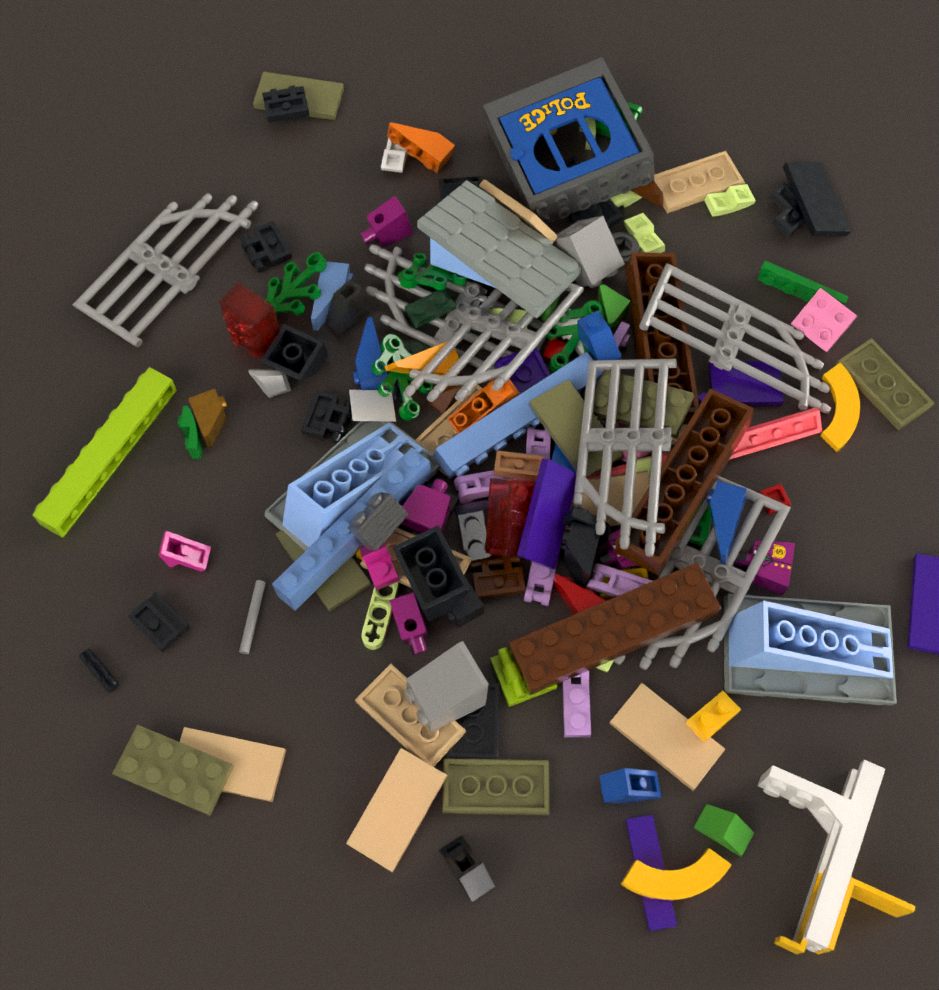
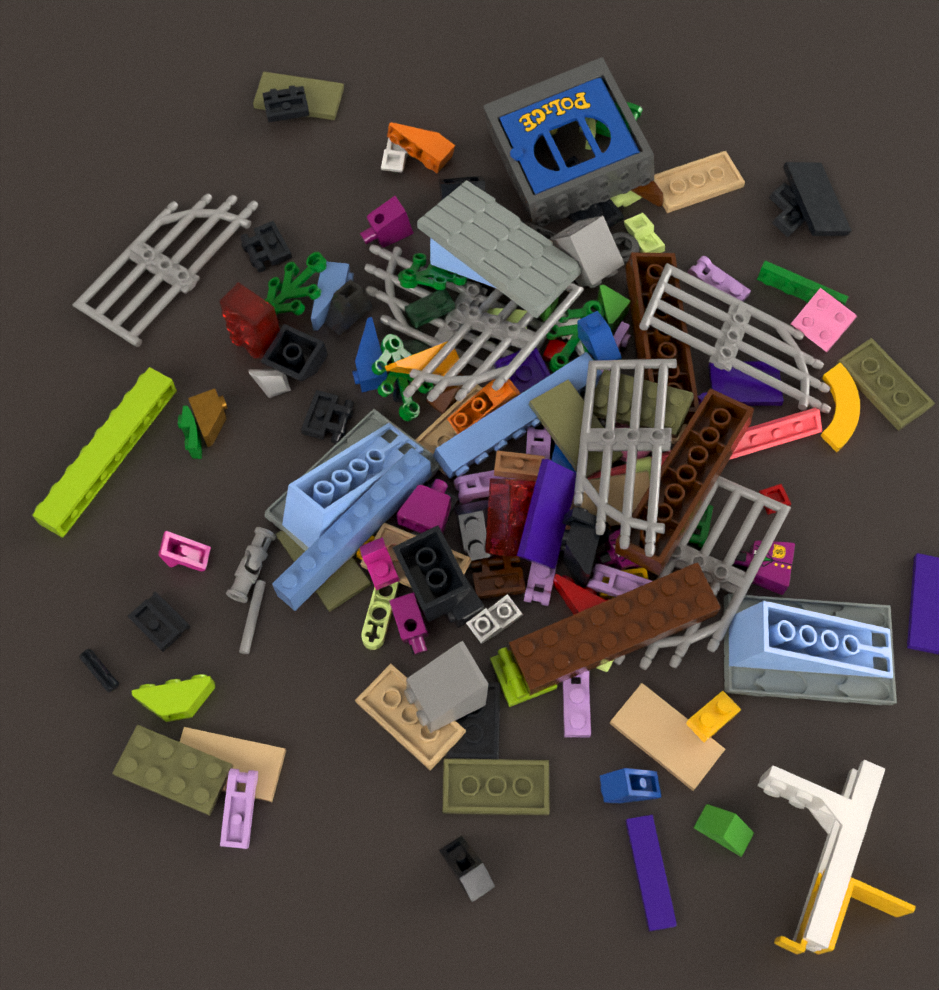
(175, 698): none -> lime slope
(238, 809): none -> lavender plate
(251, 562): none -> light grey piece
(371, 406): white sticker -> none
(377, 521): dark grey brick -> none
(396, 809): tan tile -> none
(495, 619): none -> white slope
(525, 215): tan tile -> none
(676, 883): yellow tile -> none
(718, 279): none -> lavender plate
(726, 509): blue slope -> none
(730, 201): yellowish green slope -> none

